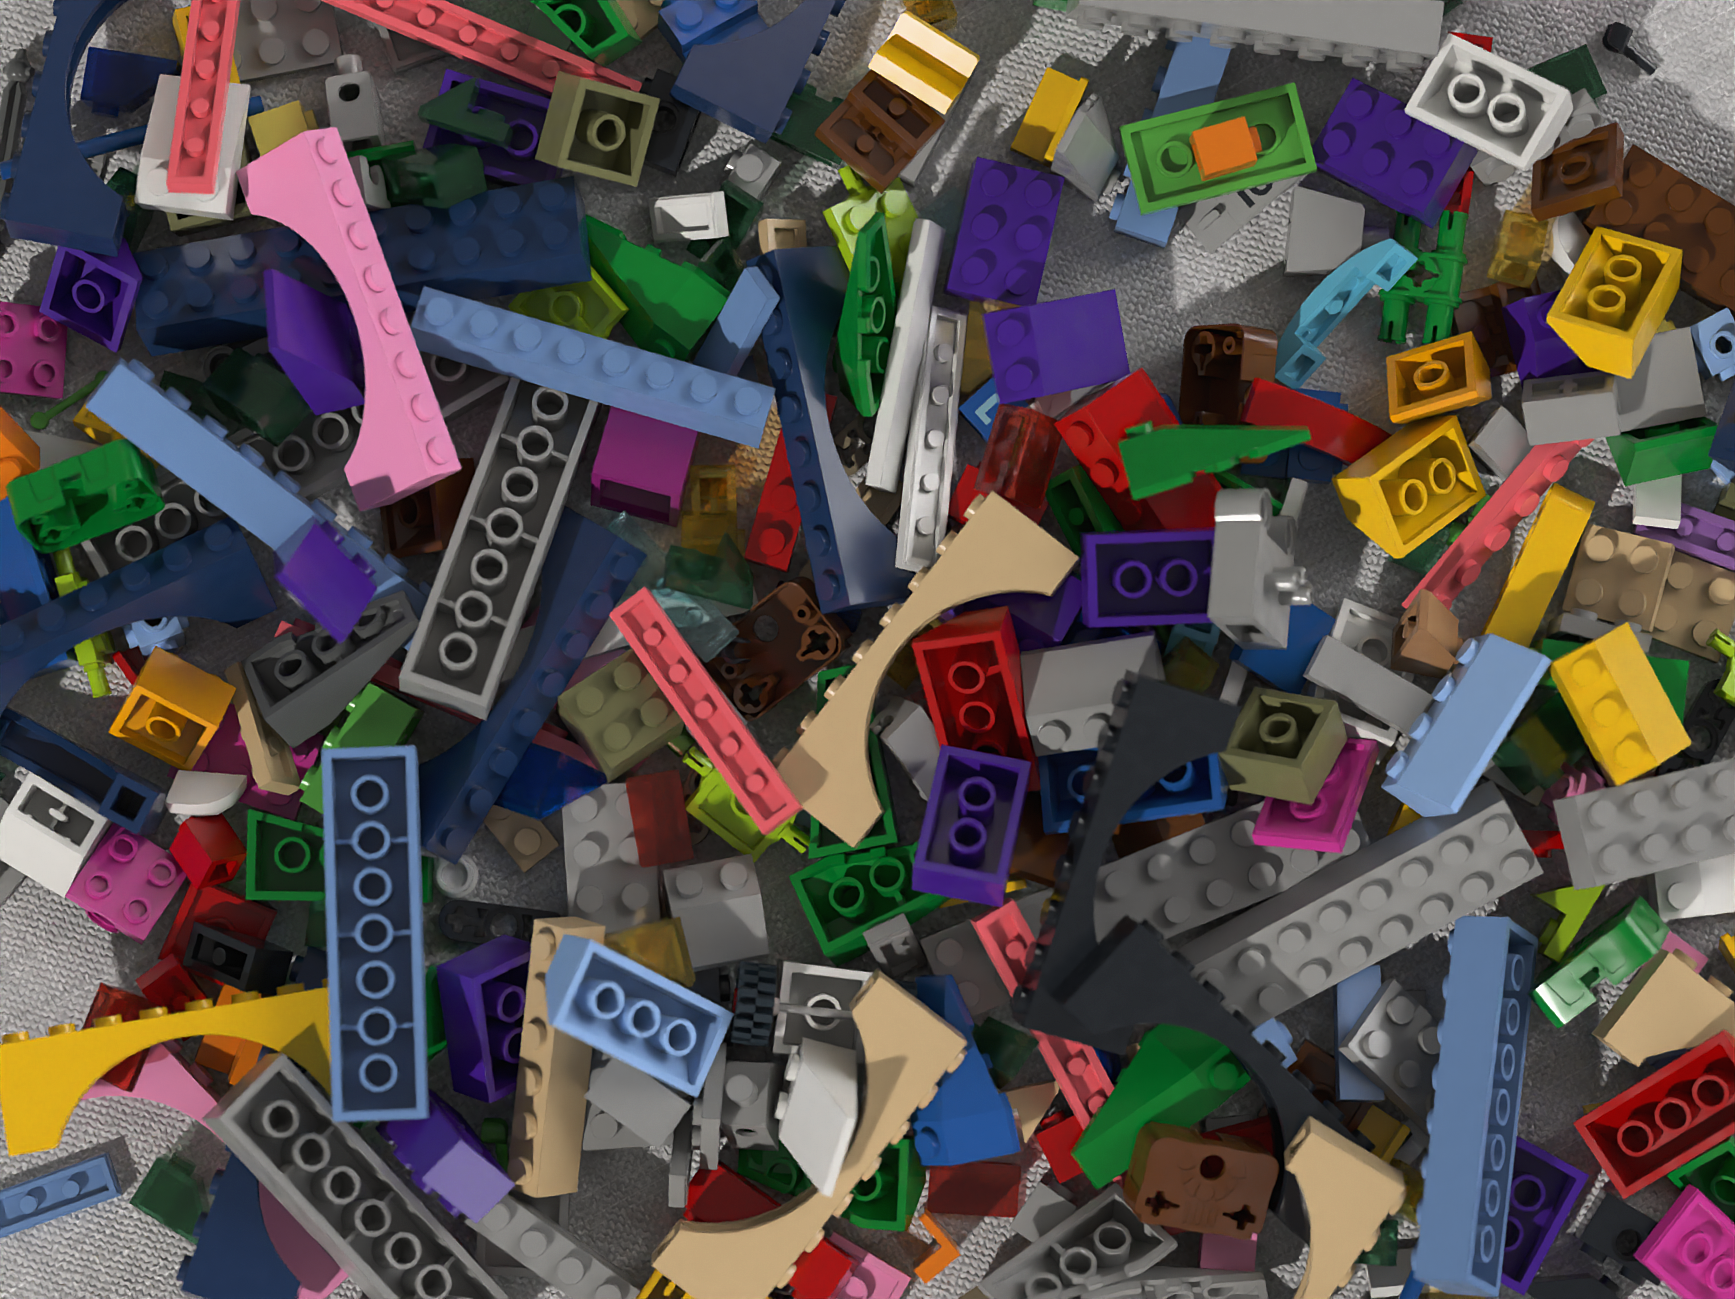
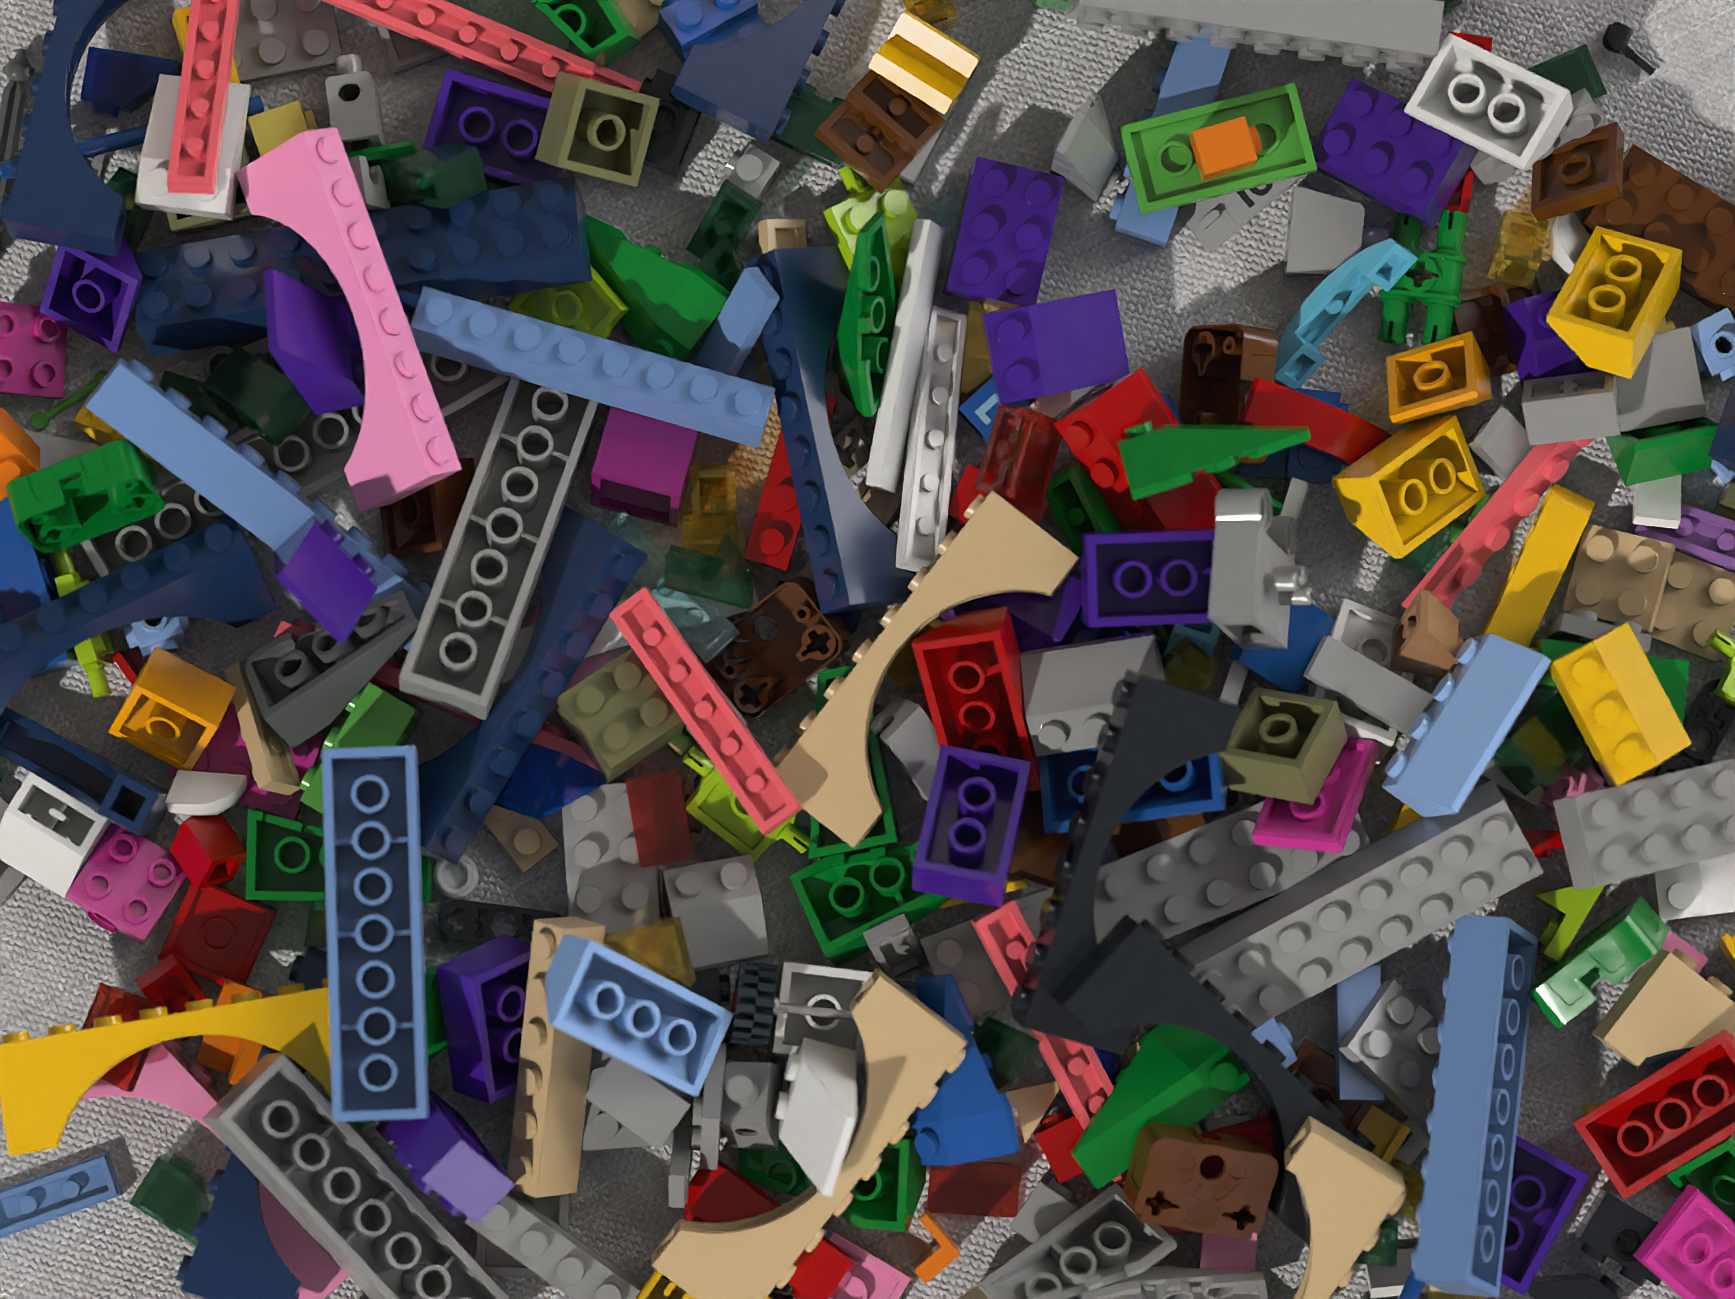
(237, 959): black slope -> none
(454, 113): clear green slope -> none
(496, 1132): bright green hand -> none
(688, 217): white tile -> none
(1049, 116): yellow panel -> none

